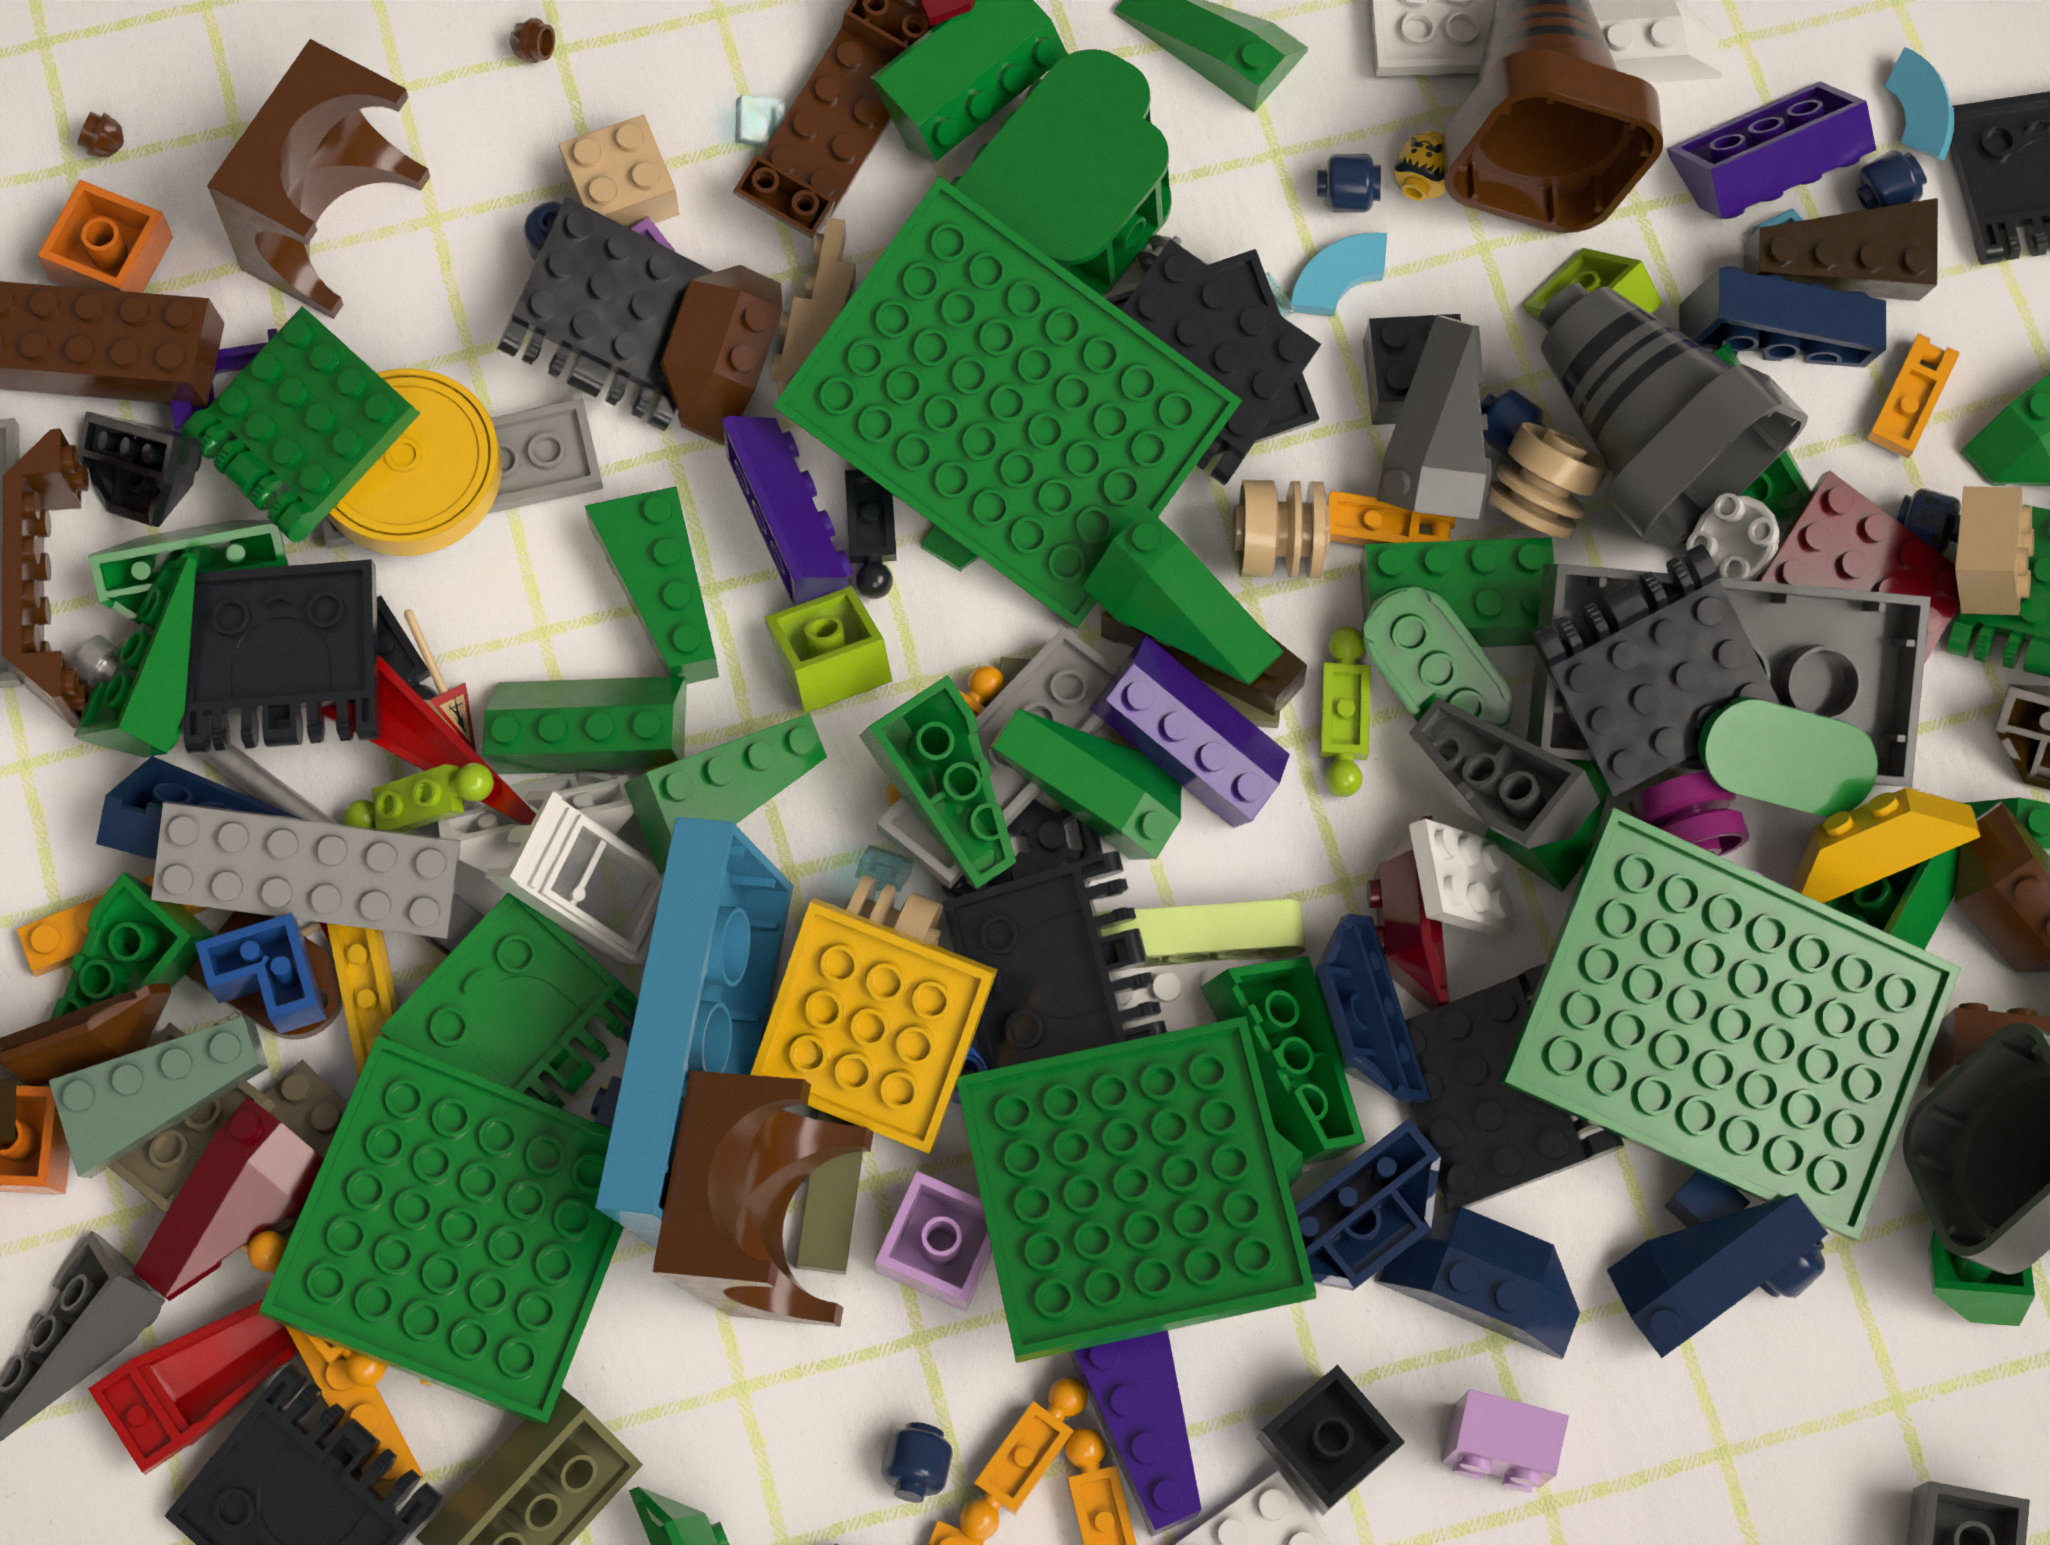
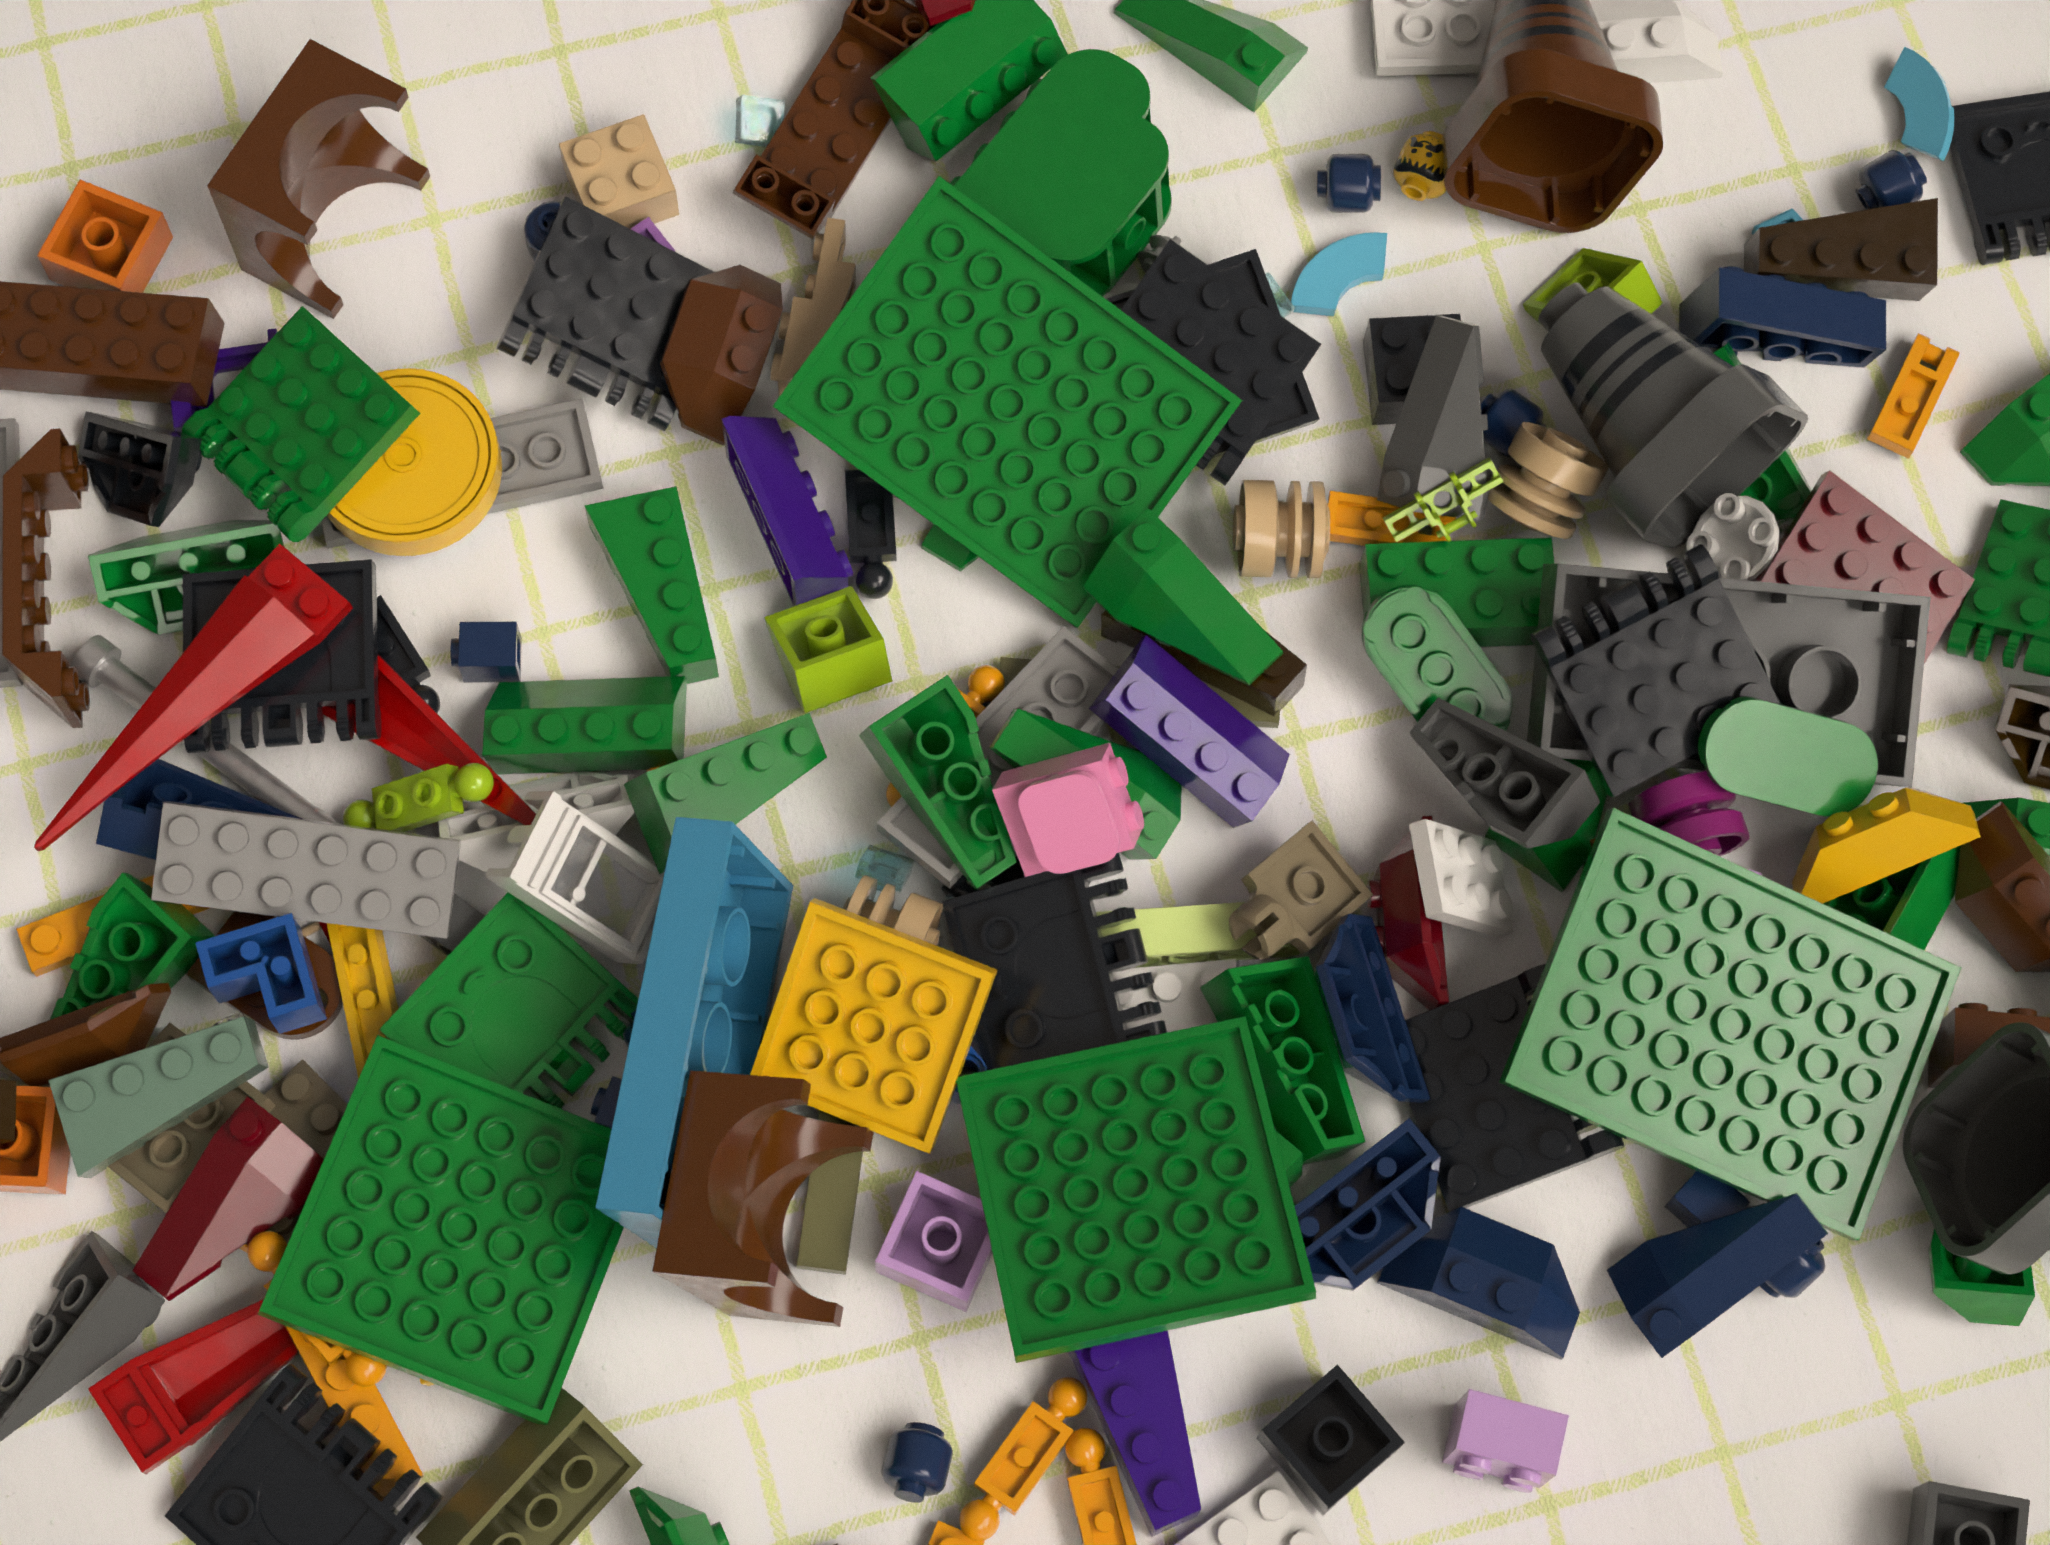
(101, 135): reddish brown plate -> none
(147, 690): green wedge -> none
(250, 637): none -> red plate
(450, 704): tan piece -> none
(487, 652): none -> dark blue brick
(532, 40): reddish brown plate -> none
(1069, 811): none -> bright pink brick
(1297, 895): none -> dark tan plate
(1345, 712): lime plate -> none
(1432, 515): none -> lime piece
(1774, 149): dark purple slope -> none
(1932, 517): dark blue head -> none
(1993, 550): tan brick -> none

